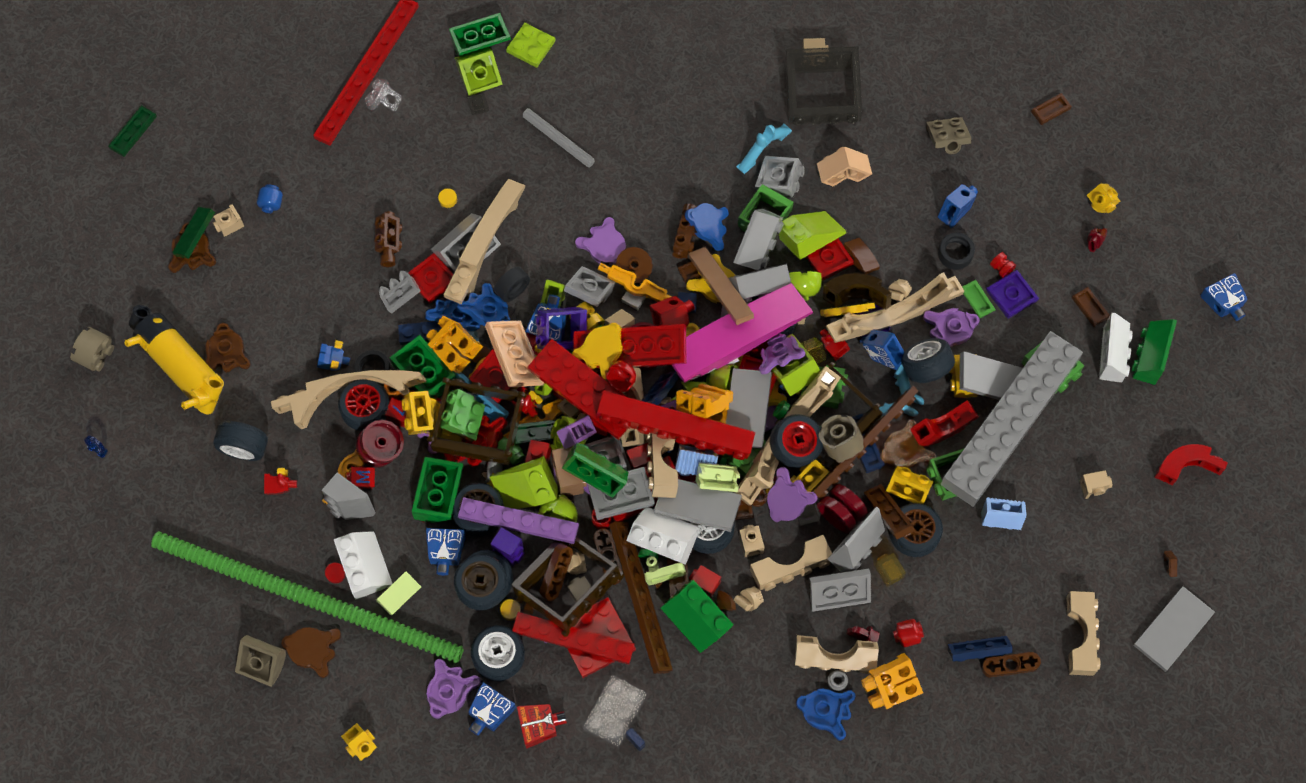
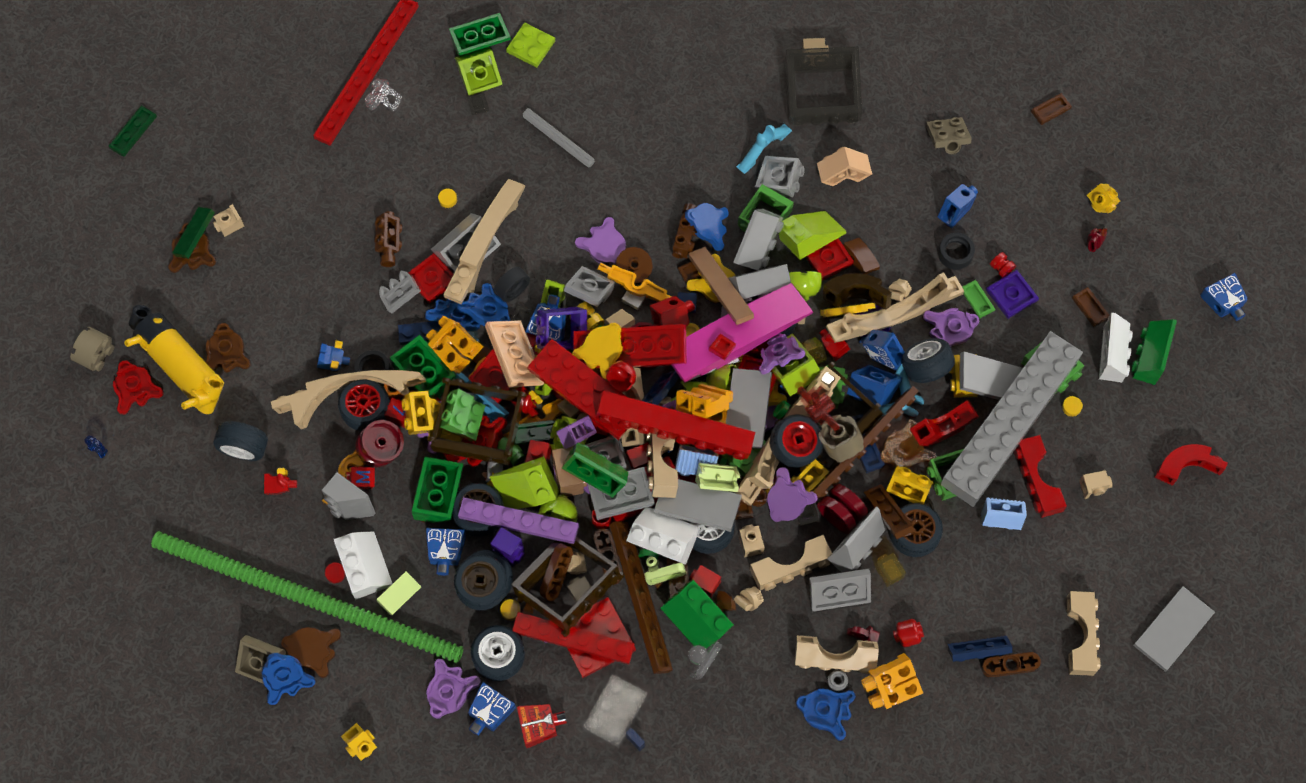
(134, 385): none -> red tile
(269, 198): blue head -> none
(284, 675): none -> blue tile
(703, 658): none -> clear tile
(722, 347): none -> red tile
(819, 407): none -> clear red bar
(874, 384): none -> blue slope
(1047, 498): none -> red arch
(1072, 406): none -> yellow tile
(1172, 563): reddish brown tile -> none

